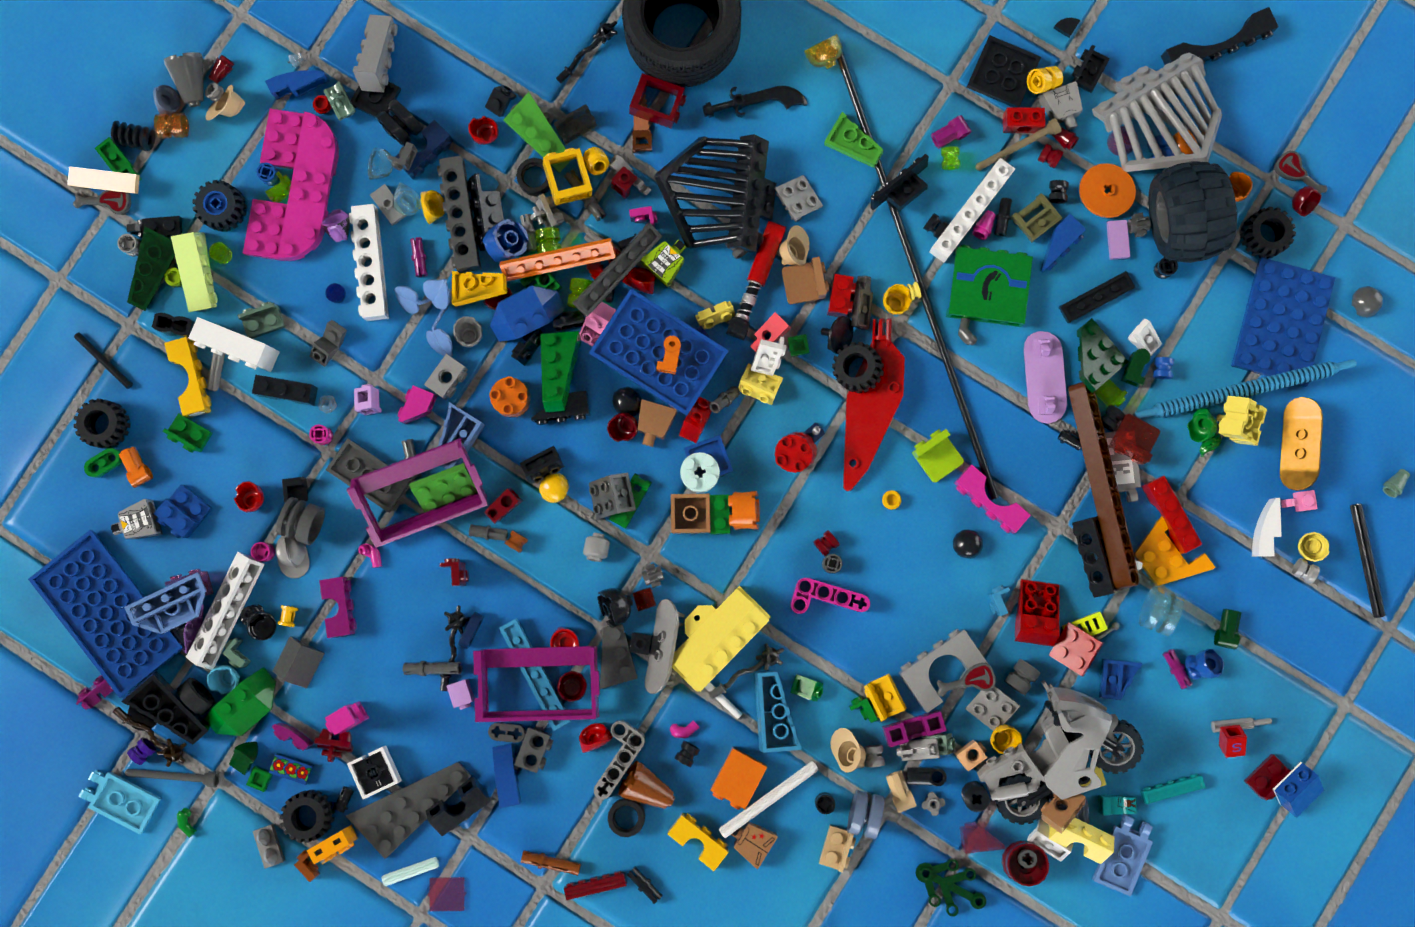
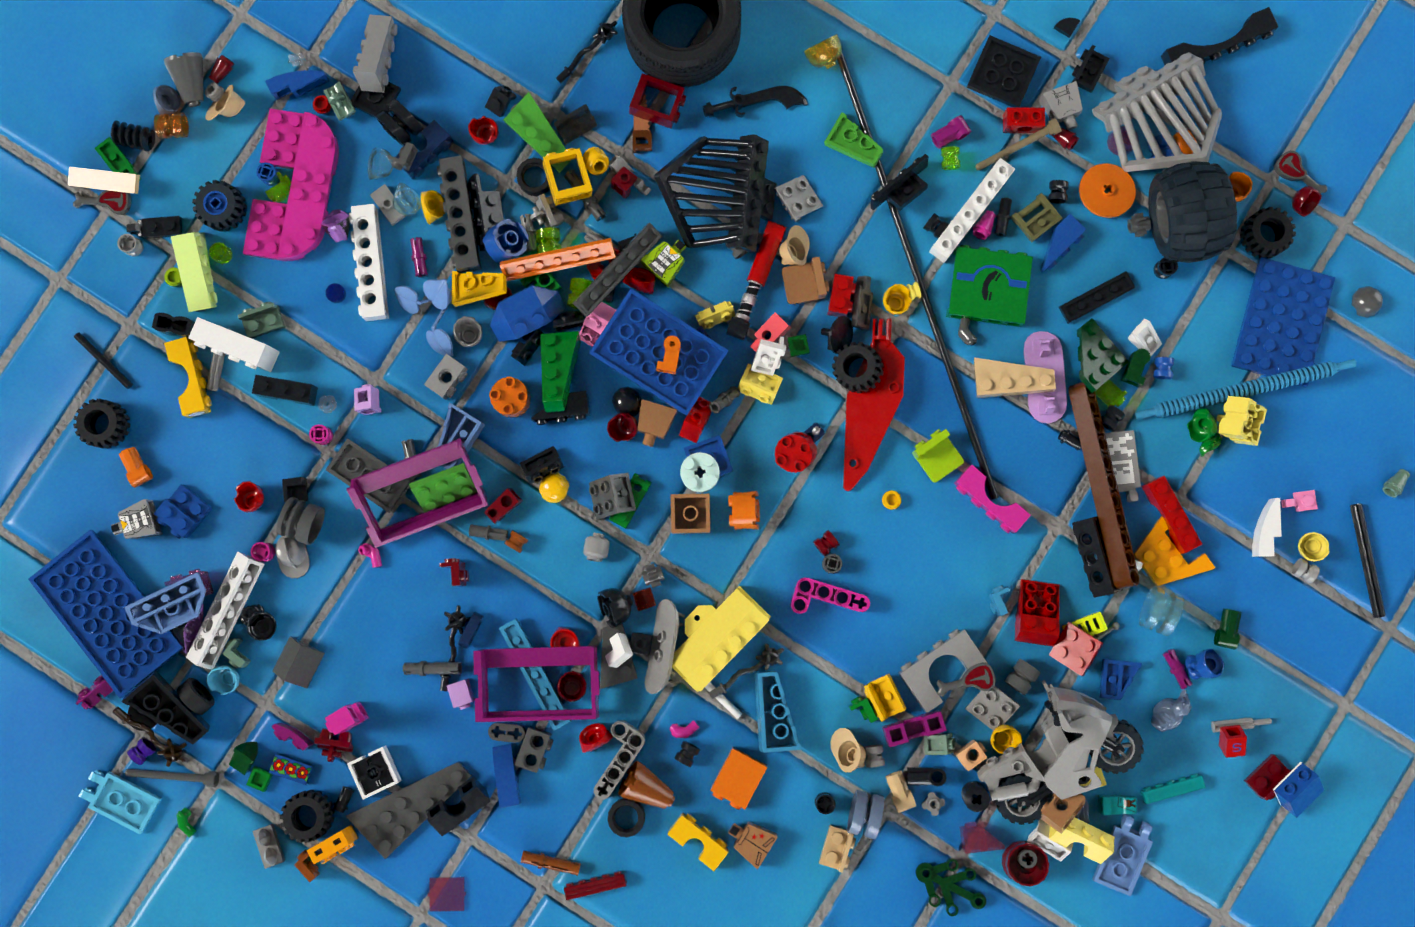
(104, 462): green plate -> none
(152, 263): dark green wing -> none
(188, 433): green bracket -> none
(243, 705): green wedge -> none
(287, 616): yellow bush -> none
(328, 345): dark grey slope -> none
(343, 621): magenta arch -> none
(410, 871): light aqua axle -> none
(417, 405): dark pink slope -> none
(620, 652): none -> white piece
(640, 215): dark pink bracket -> none
(644, 885): black pin -> none
(719, 514): green brick -> none
(768, 799): white axle -> none
(807, 688): green bracket -> none
(919, 749): light grey hinge -> none
(967, 544): black hair -> none
(1008, 379): none -> tan wedge
(1044, 79): yellow wheel -> none
(1051, 156): dark red wheel -> none
(1118, 239): lavender tile -> none
(1135, 439): clear red bracket -> none
(1170, 712): none -> sand blue hair
(1301, 443): piece -> none

